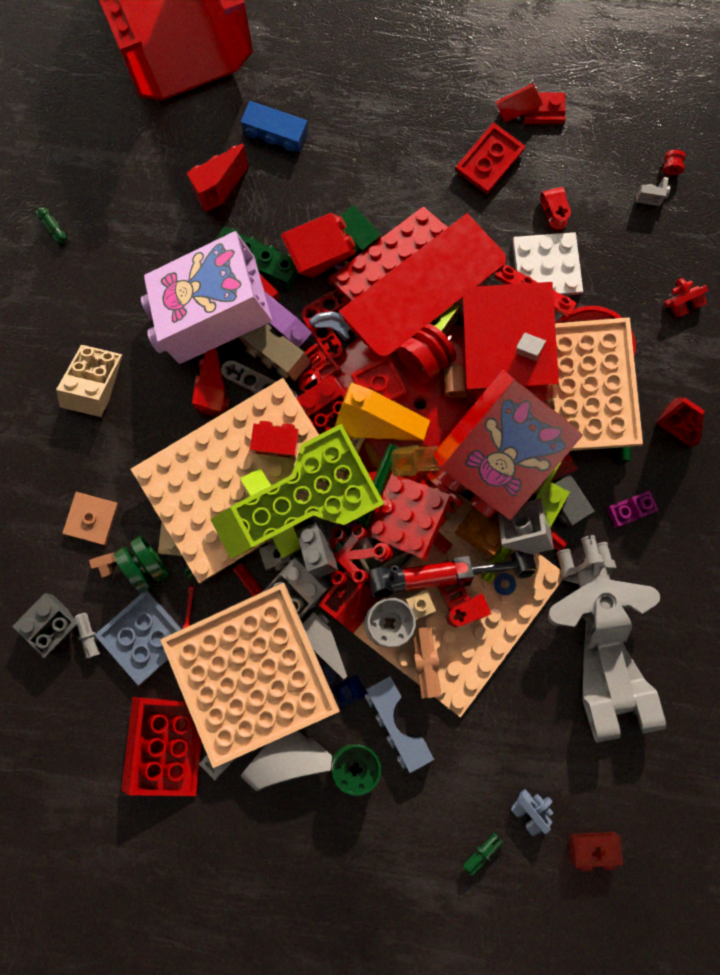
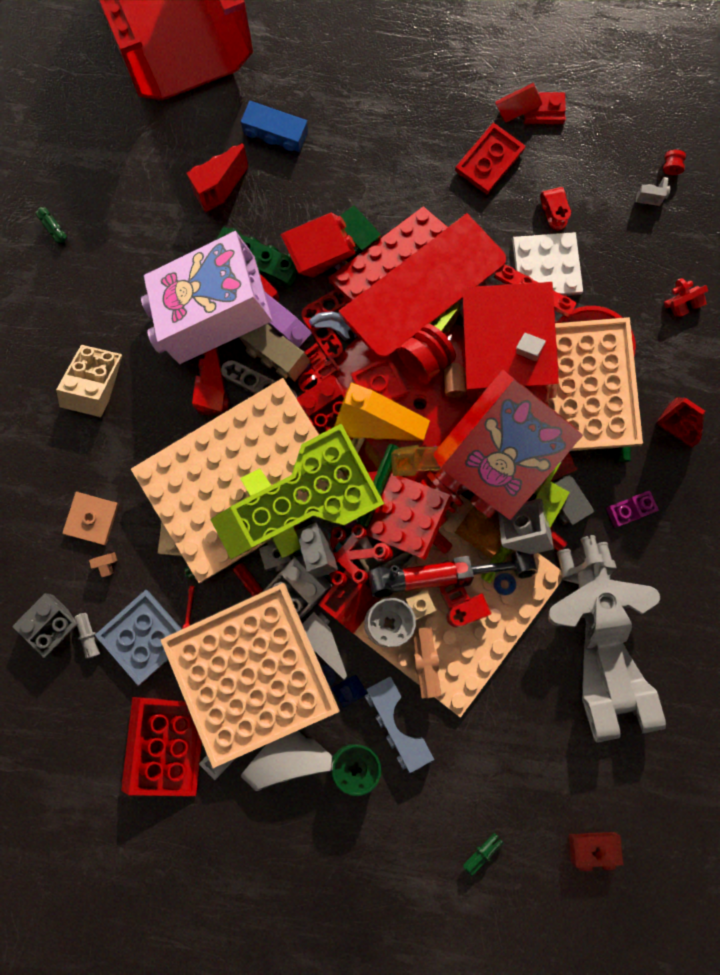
(140, 563): dark green wheel -> none
(274, 440): red brick -> none
(537, 809): sand blue hips -> none

